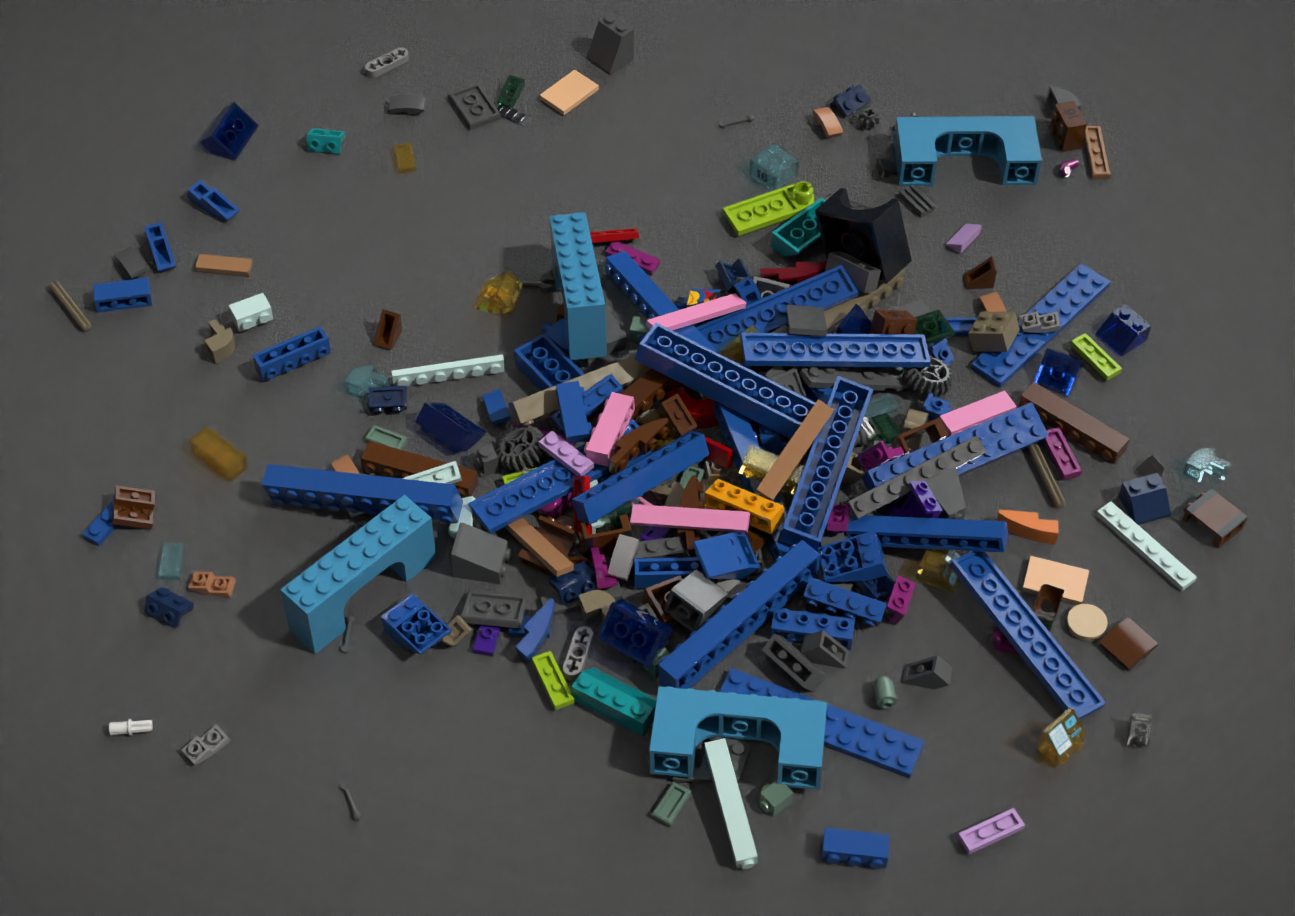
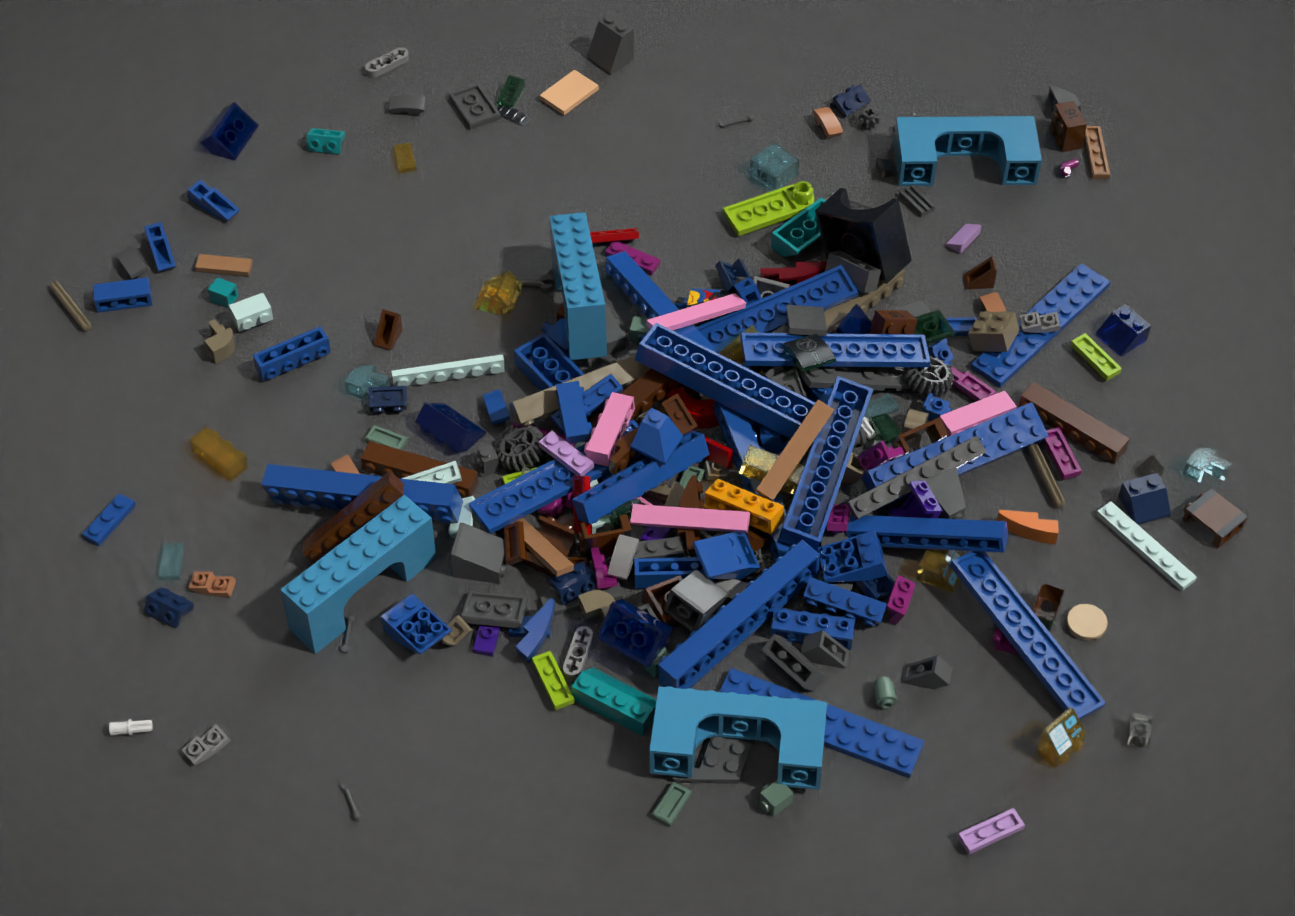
(133, 507): reddish brown slope -> none
(223, 292): none -> teal brick
(353, 516): none -> reddish brown brick
(514, 543): none -> reddish brown plate
(657, 437): none -> blue slope
(731, 804): light aqua brick -> none
(809, 352): none -> black slope
(855, 848): blue brick -> none
(971, 385): none -> magenta hinge
(1059, 371): clear blue slope -> none
(1060, 575): light nougat tile -> none
(1128, 643): reddish brown slope -> none

